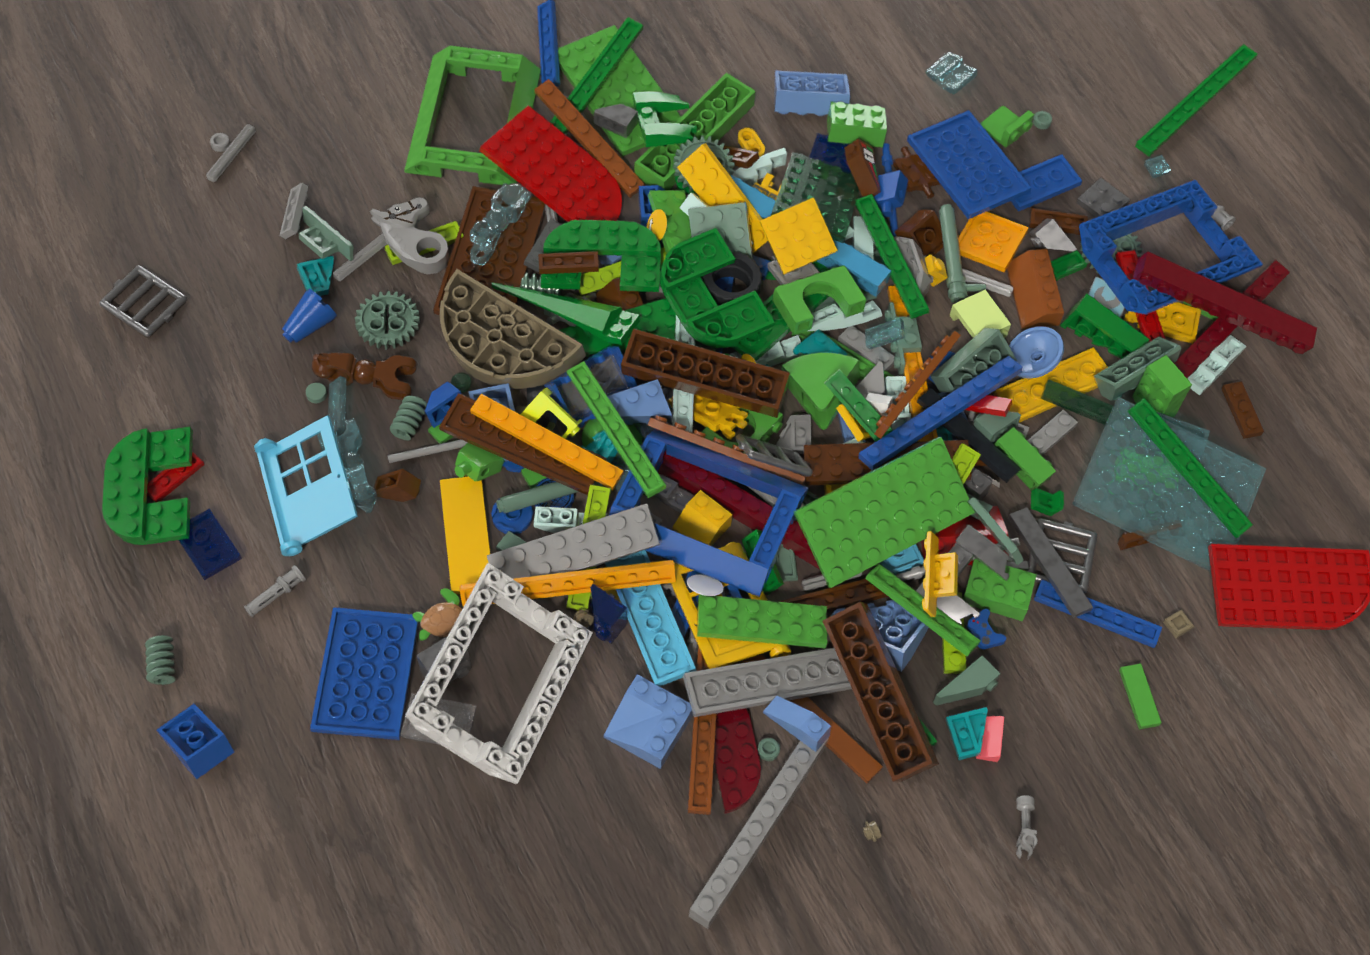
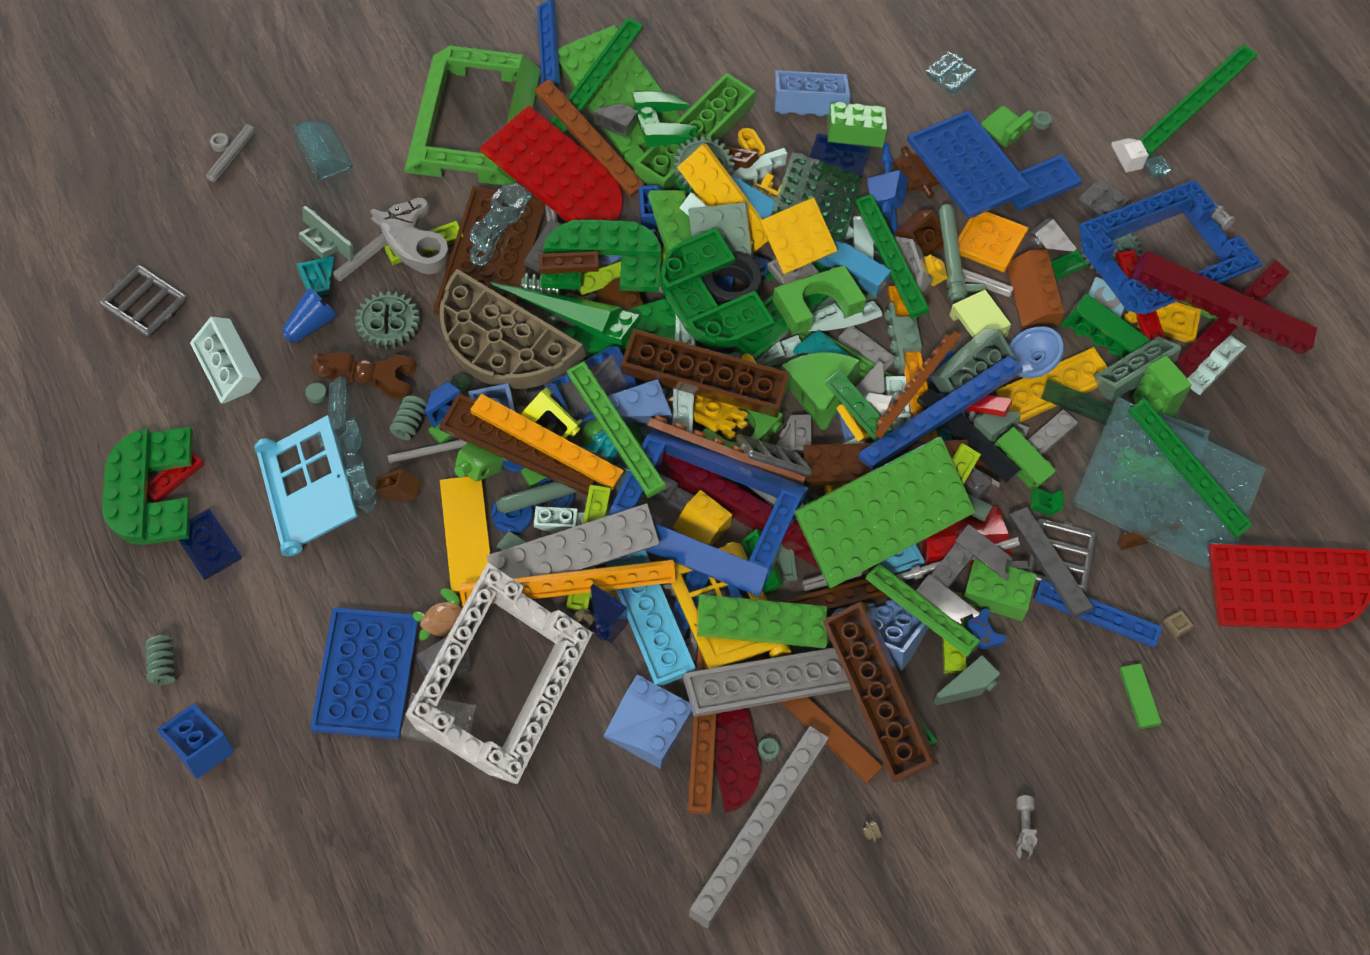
(225, 359): none -> light aqua slope
(282, 585): light grey pin -> none
(294, 211): light grey plate -> none
(321, 148): none -> clear light blue slope
(632, 156): none -> bright green slope
(657, 223): yellow sticker -> none
(705, 585): white sticker -> none
(799, 722): medium blue slope -> none
(863, 167): reddish brown slope -> none
(884, 333): clear light blue plate -> none
(940, 574): yellow bracket -> none
(967, 732): teal wing -> none
(992, 739): coral slope -> none
(996, 531): sand green tile -> none
(1067, 222): reddish brown plate -> none
(1130, 153): none -> white slope
(1242, 410): reddish brown plate -> none

